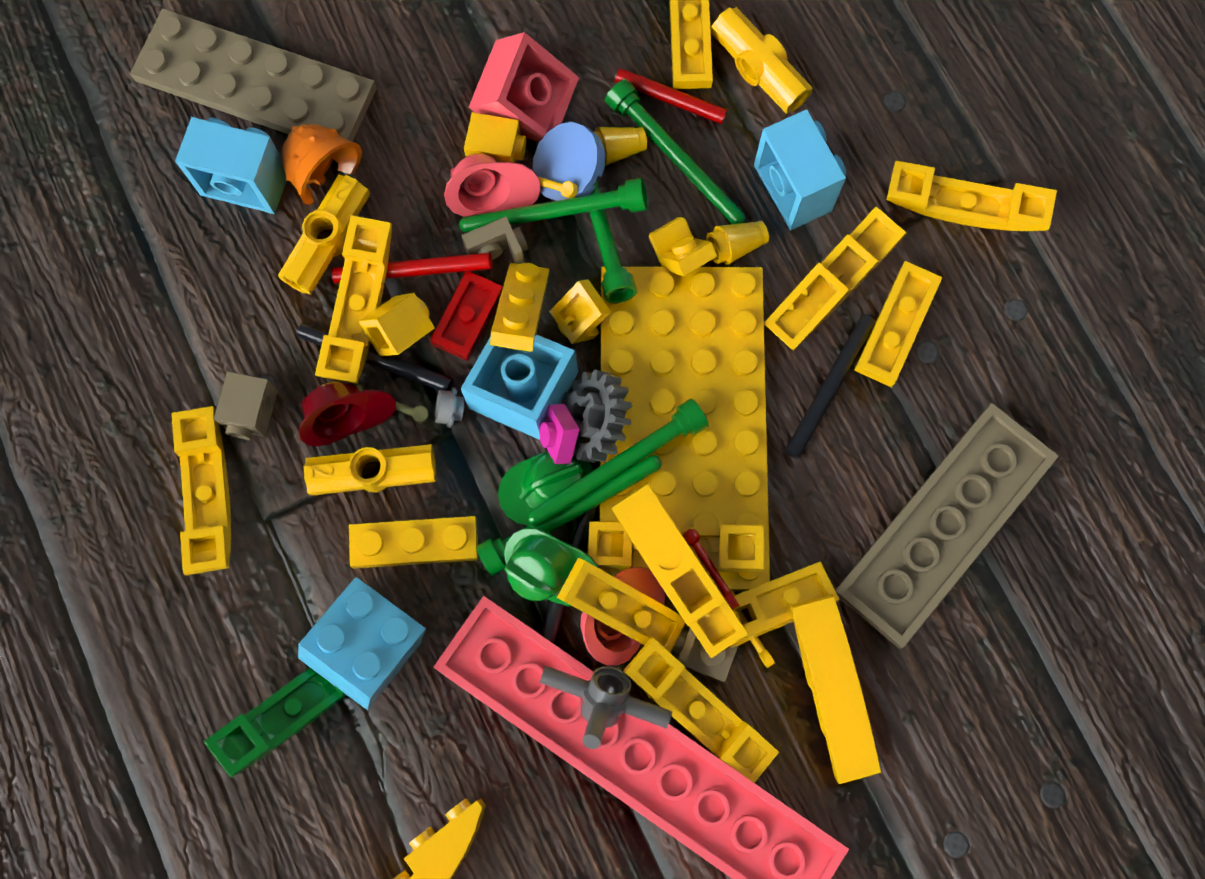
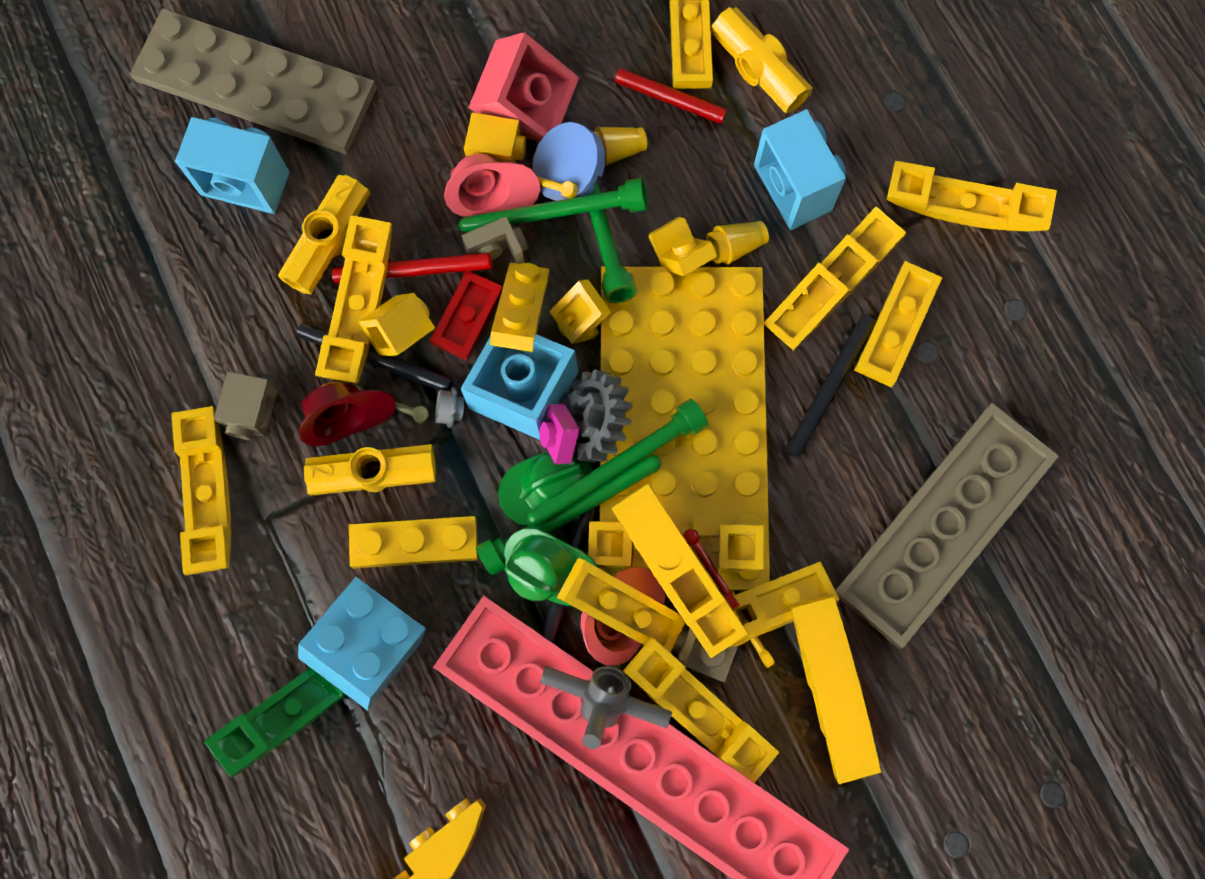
(310, 153): orange helmet -> none
(624, 100): green piece -> none

